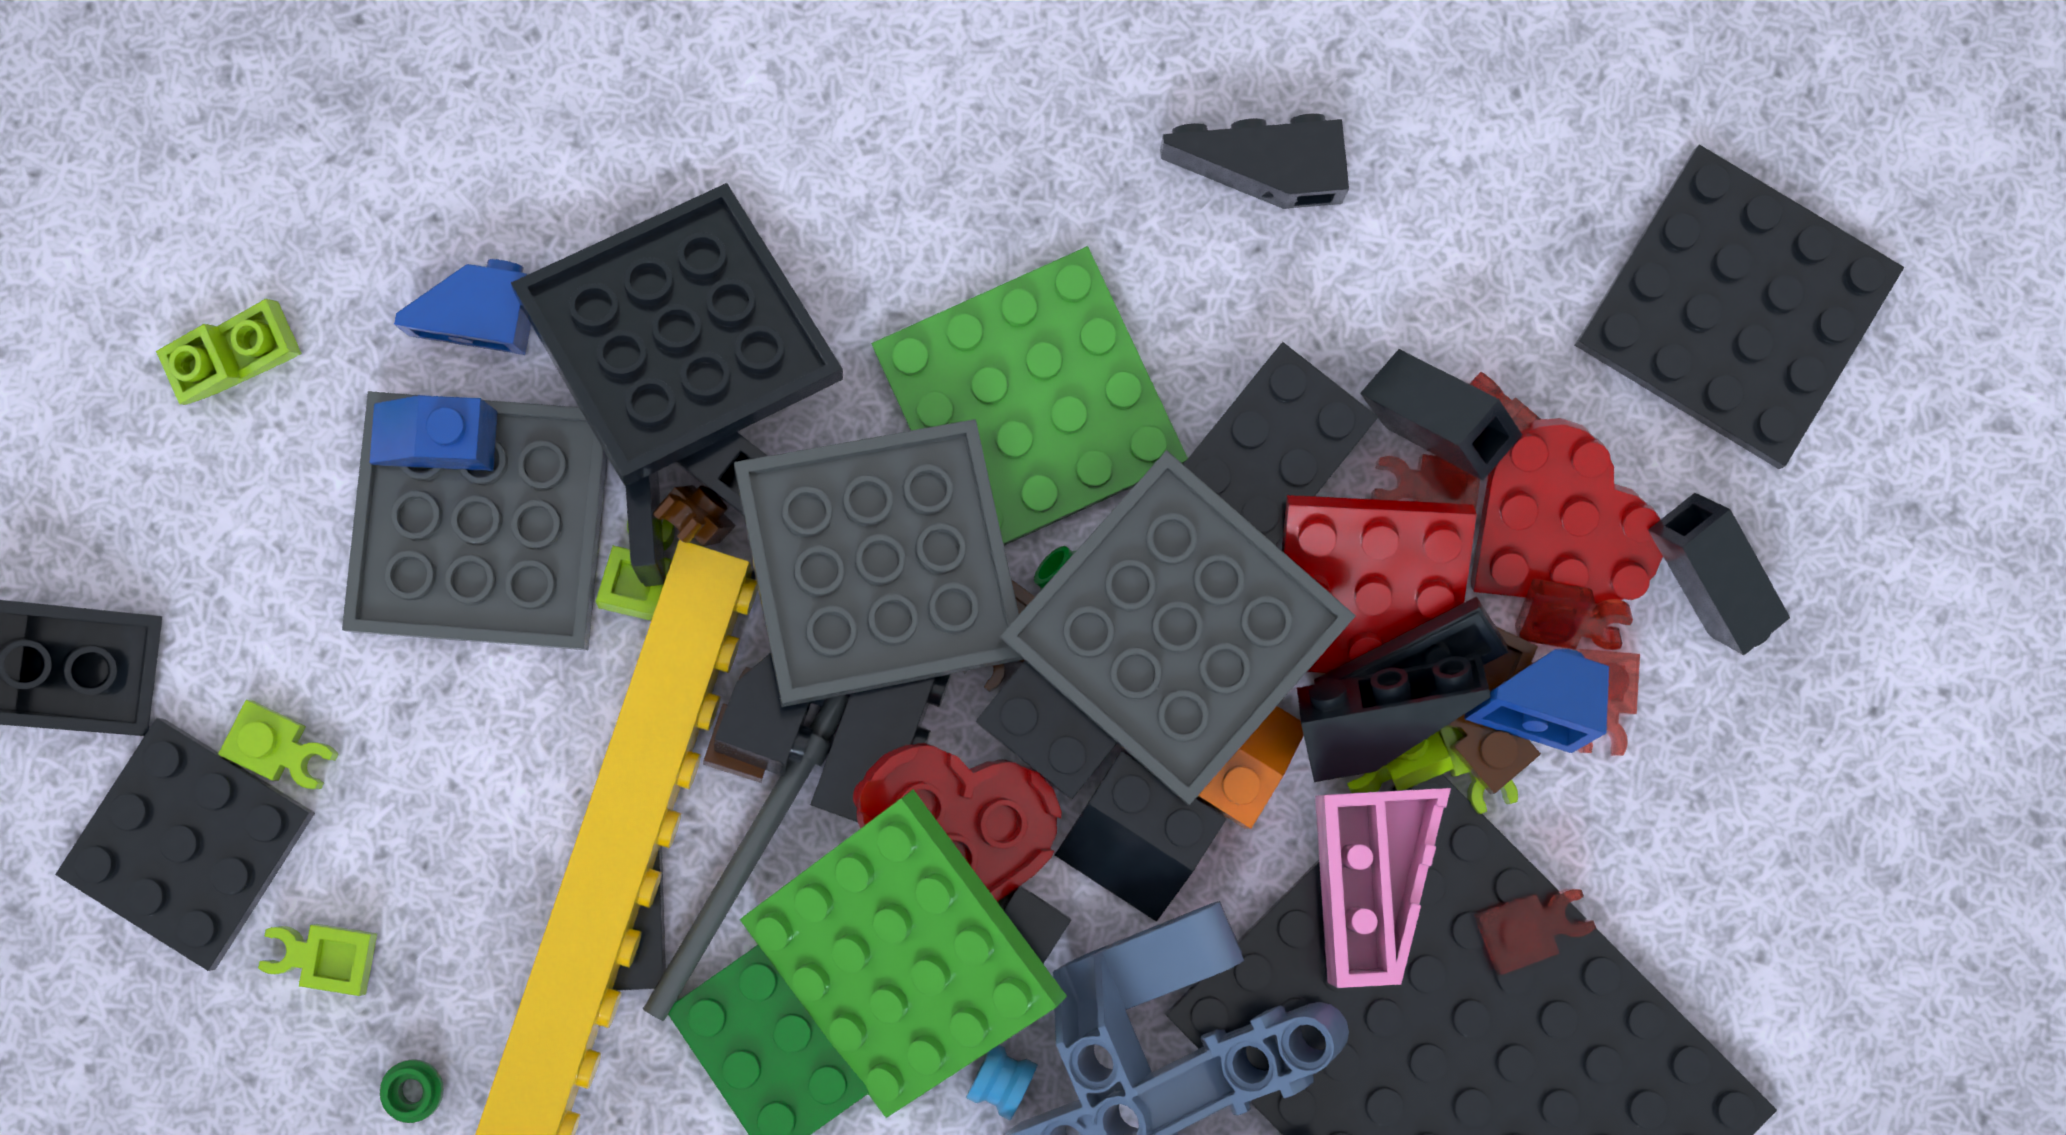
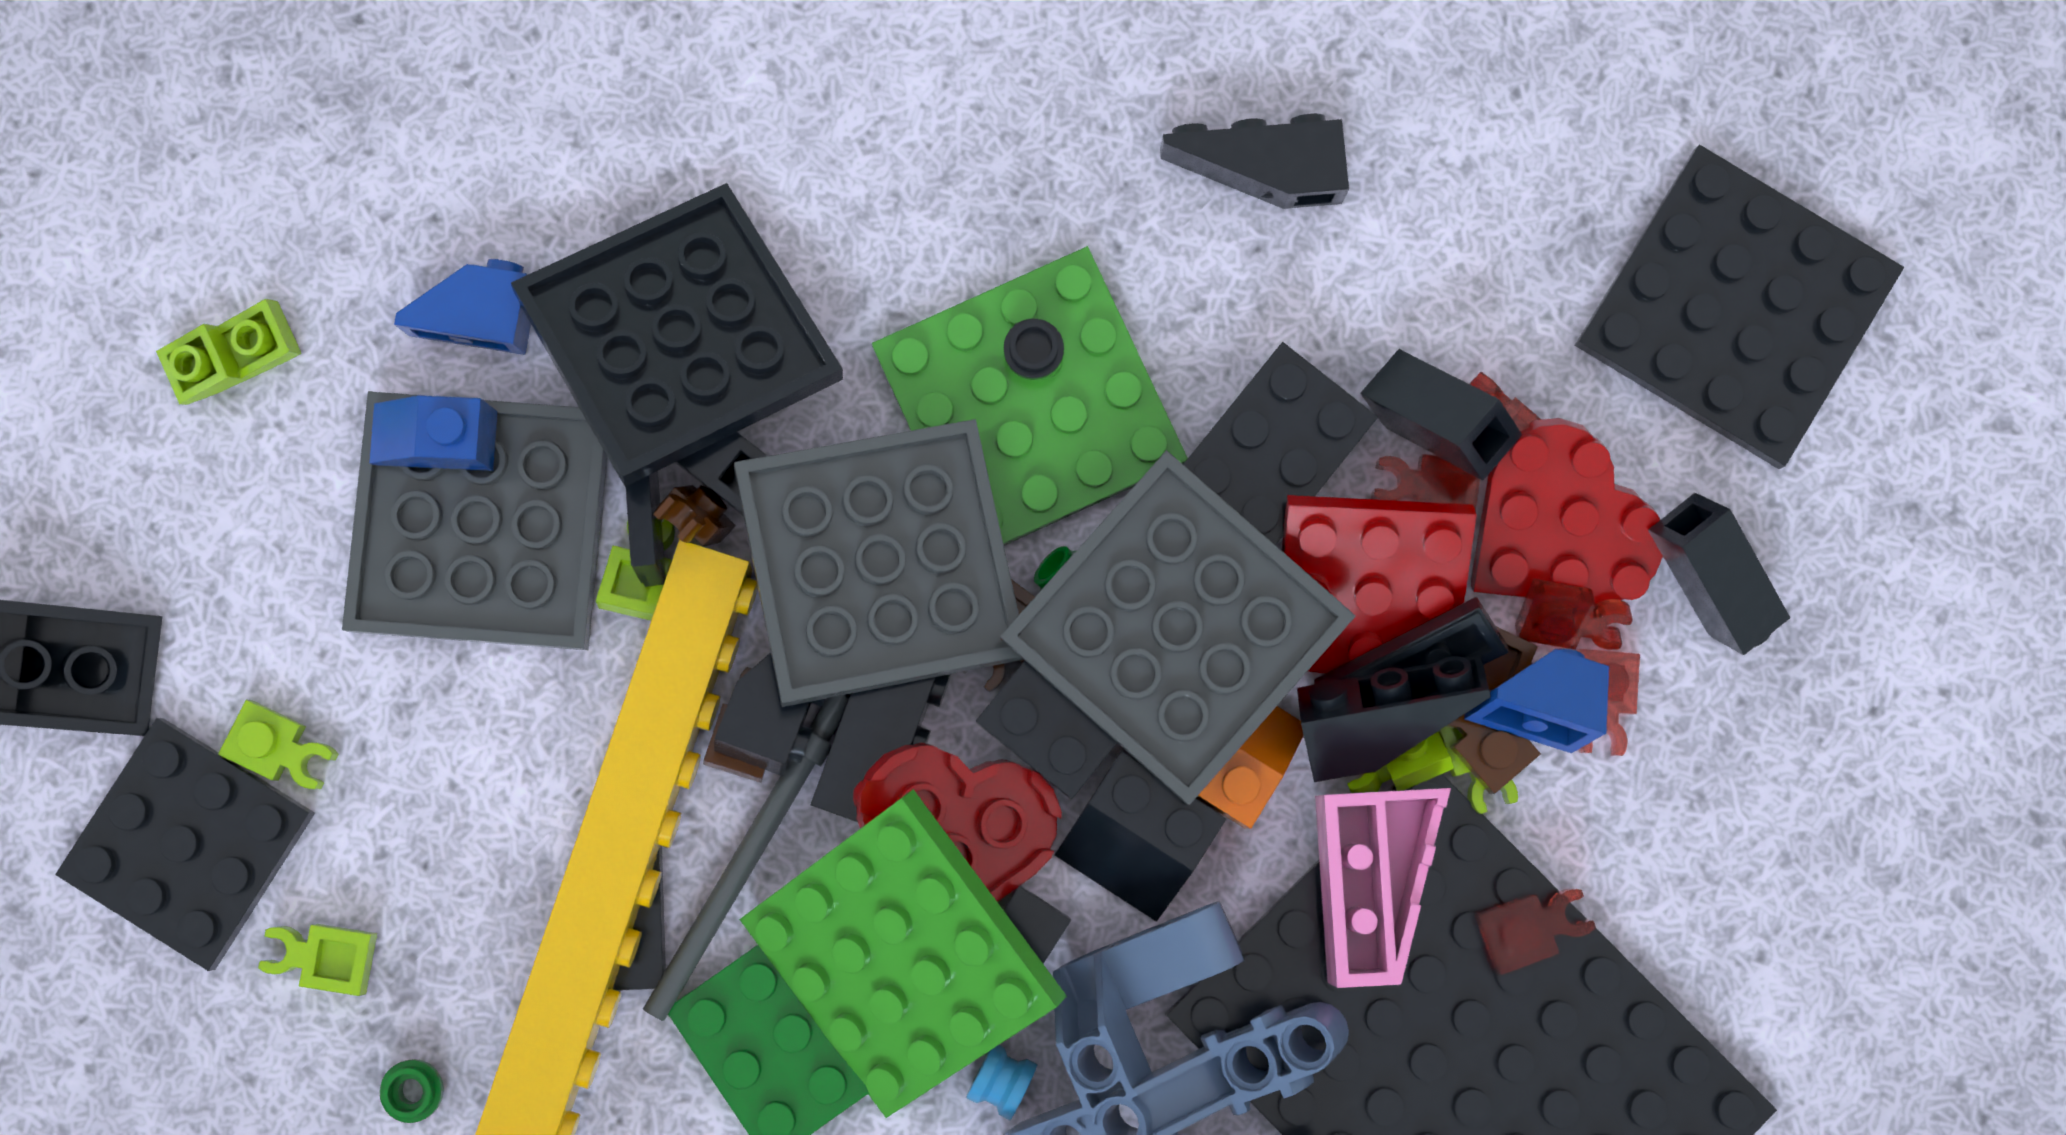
(1033, 349): none -> black plate

